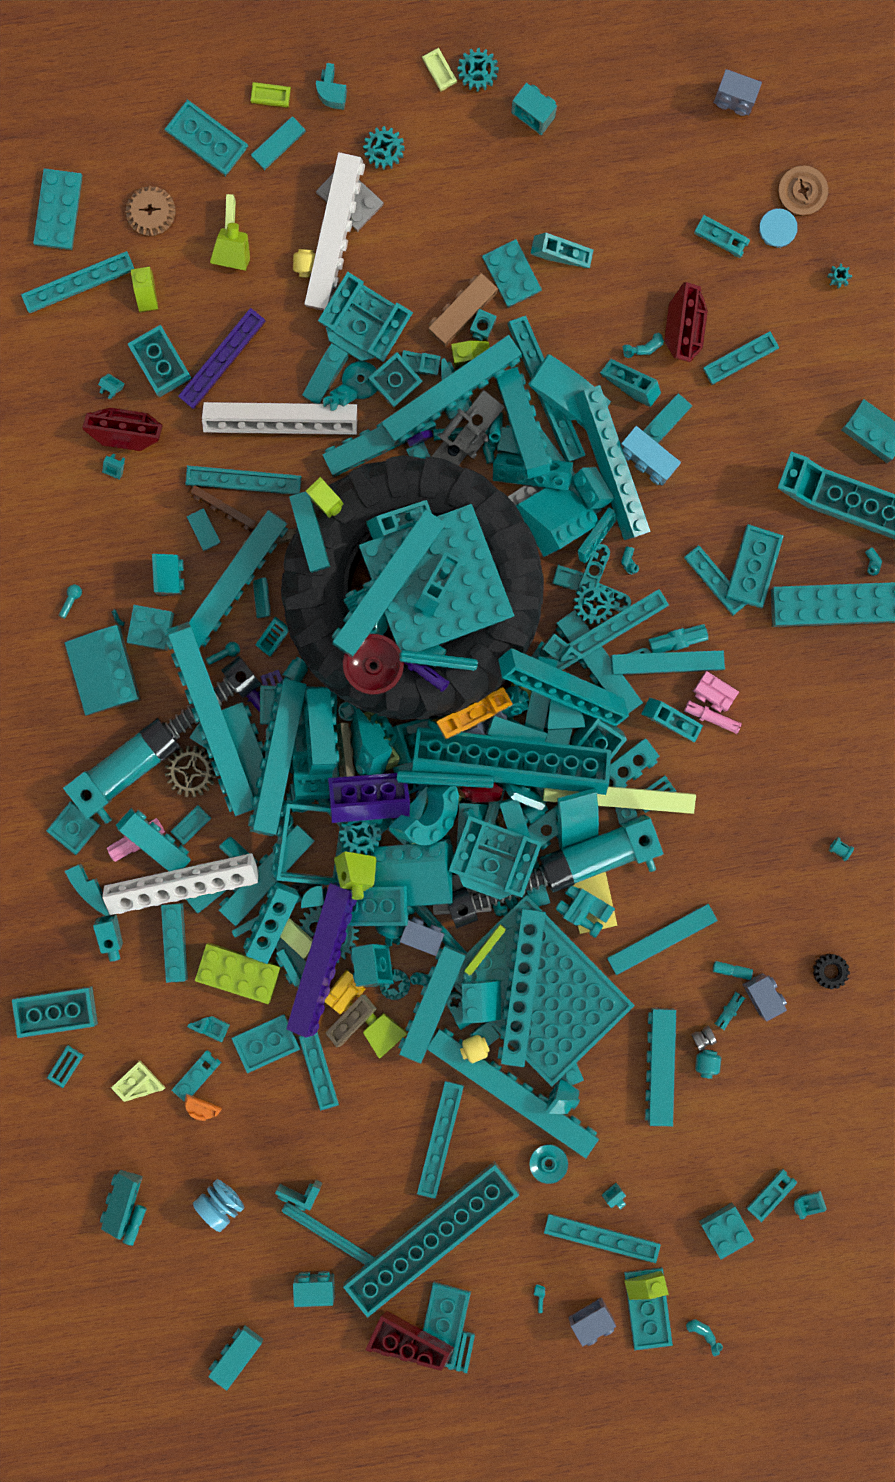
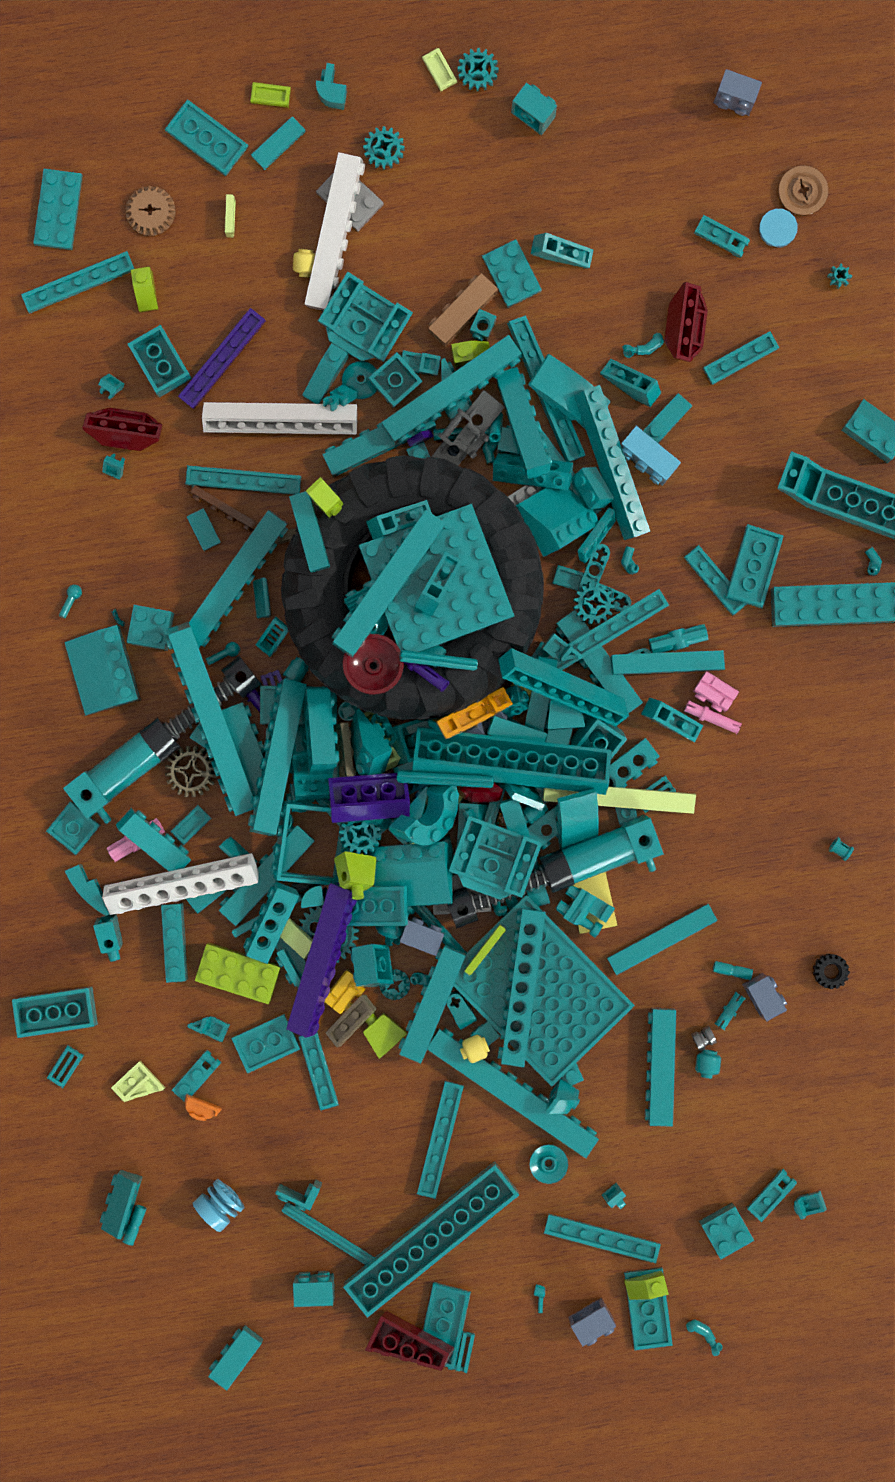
(167, 574): teal slope -> none
(231, 248): lime torso -> none
(481, 1001): teal slope -> none

